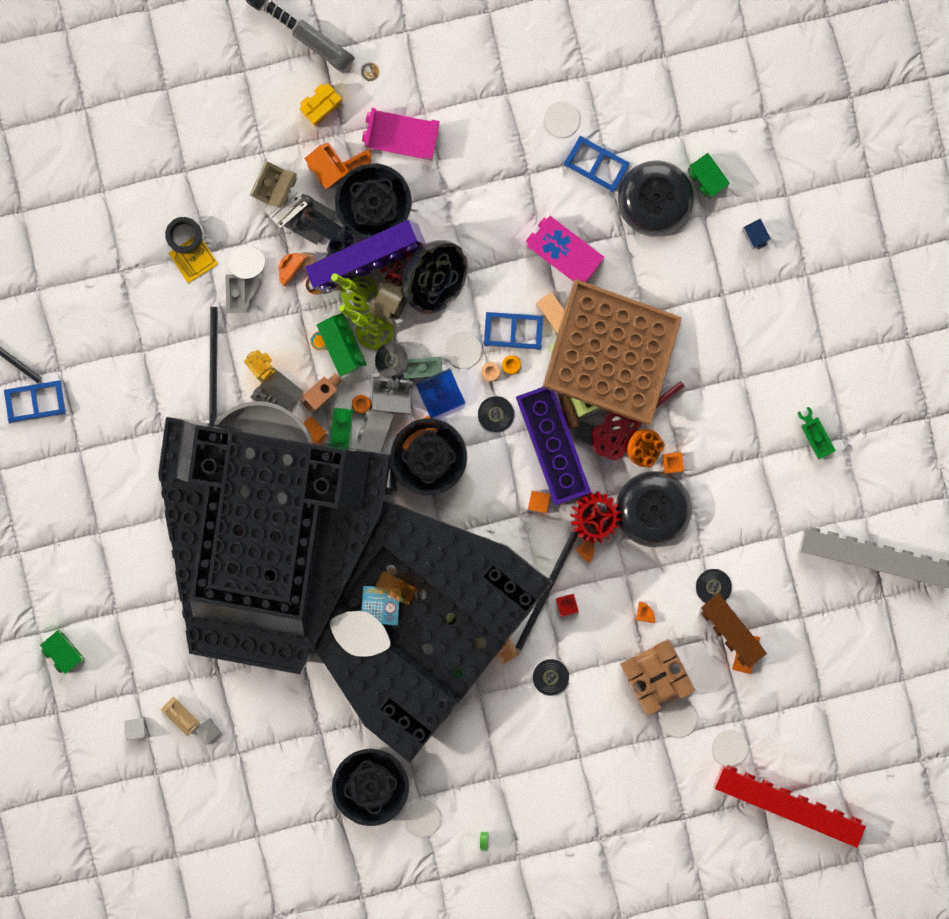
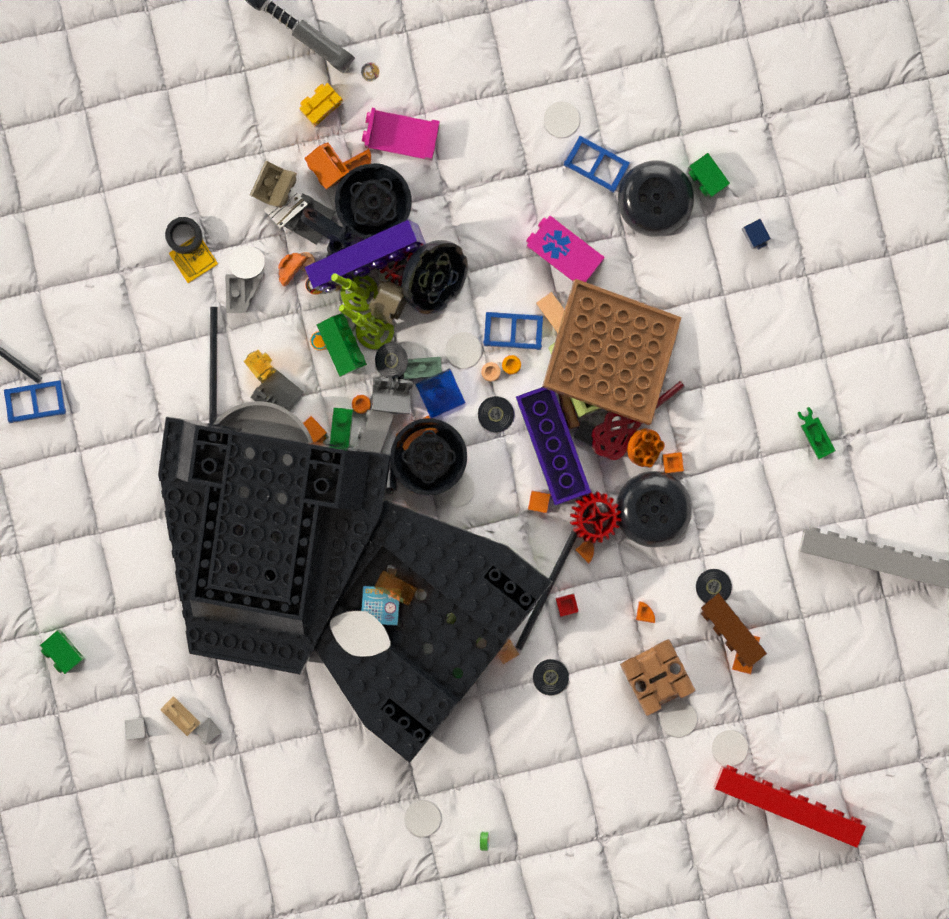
(315, 399): nougat torso -> none
(375, 809): black brick -> none

